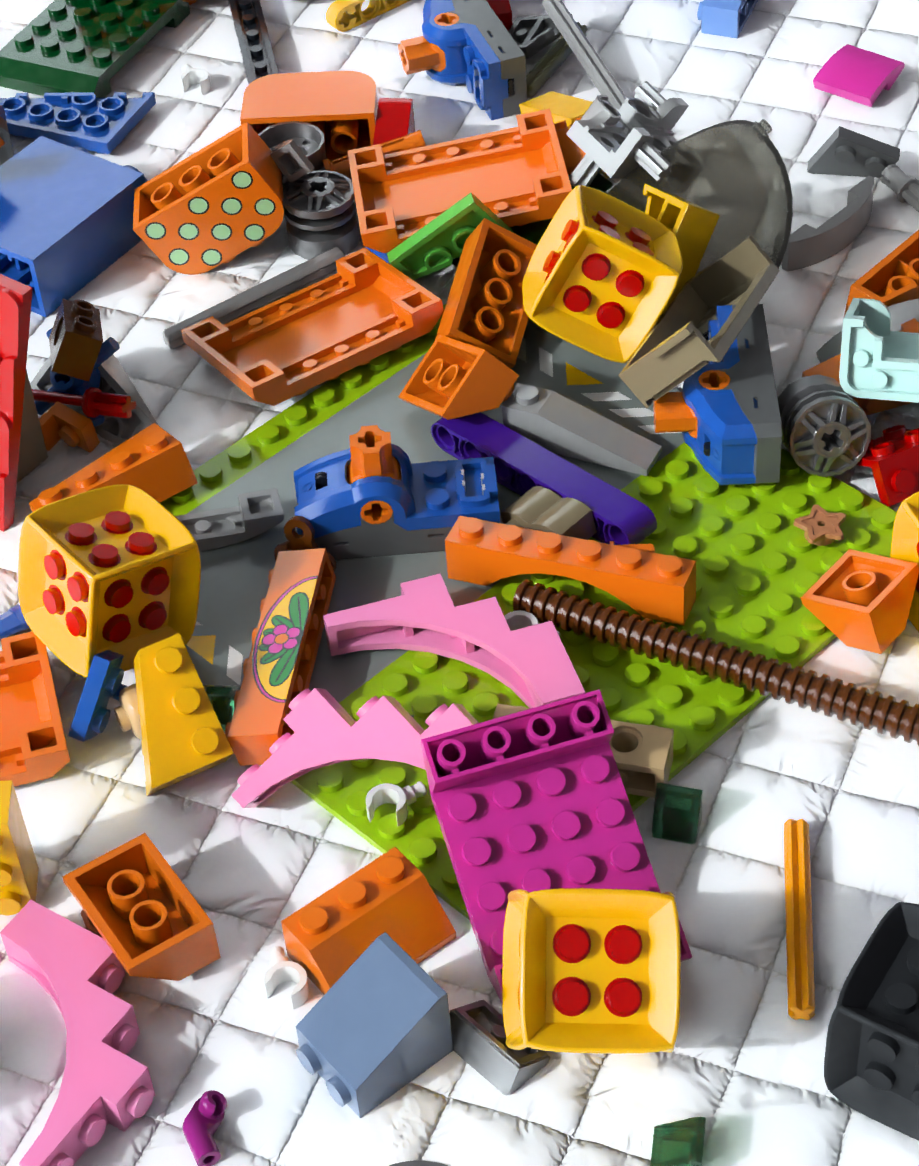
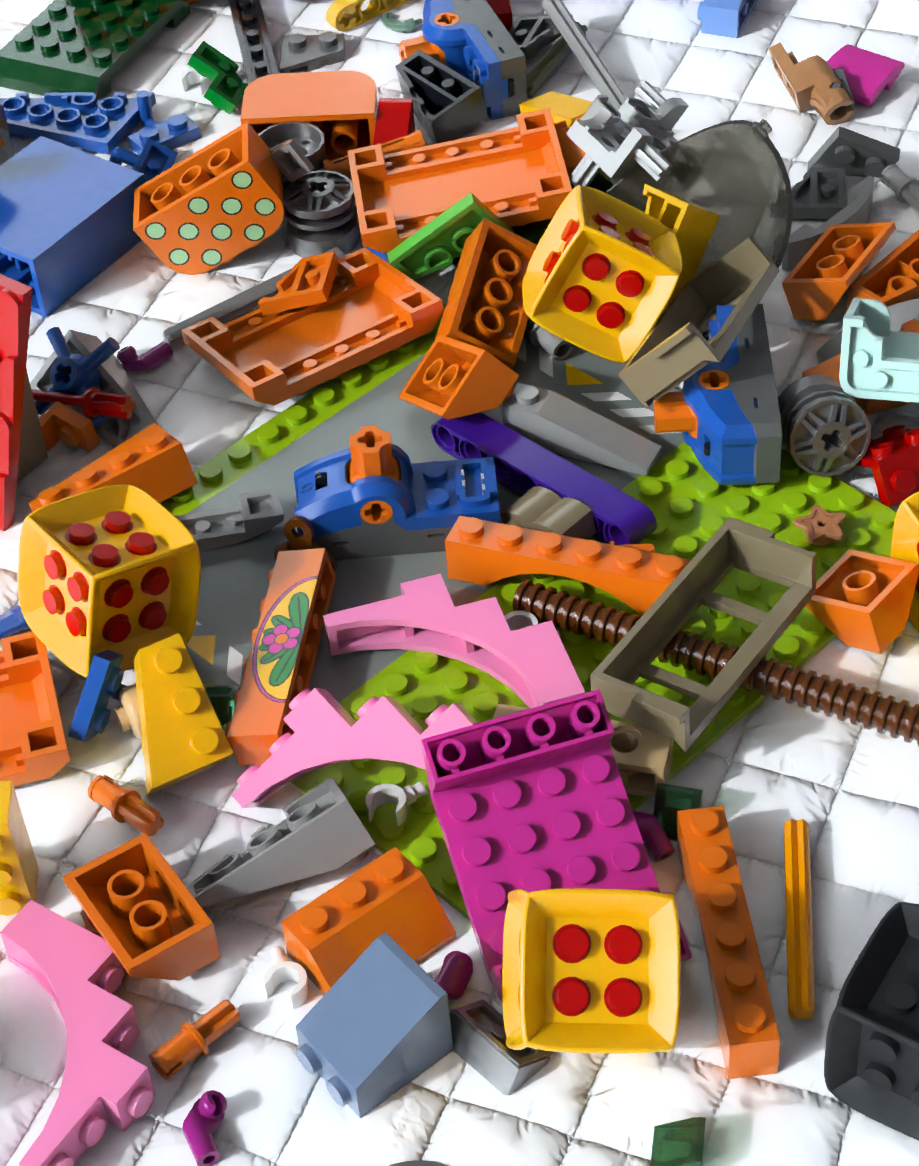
(75, 339): reddish brown brick -> none
(125, 805): none -> orange axle
(147, 361): none -> magenta arm
(152, 160): none -> blue plate
(171, 133): none -> blue plate
(193, 1039): none -> orange axle
(227, 86): none -> green plate
(304, 286): none -> orange wing
(311, 51): none -> dark grey wing
(312, 840): none -> light grey wedge
(399, 26): none -> sand green piece
(441, 97): none -> black wedge
(455, 974): none -> magenta arm
(555, 346): none -> light grey axle
(654, 836): none -> magenta arm
(733, 545): none -> dark tan piece
(736, 973): none -> orange arch
(814, 85): none -> medium nougat plate
(819, 193): none -> dark grey wing
(832, 267): none -> orange slope

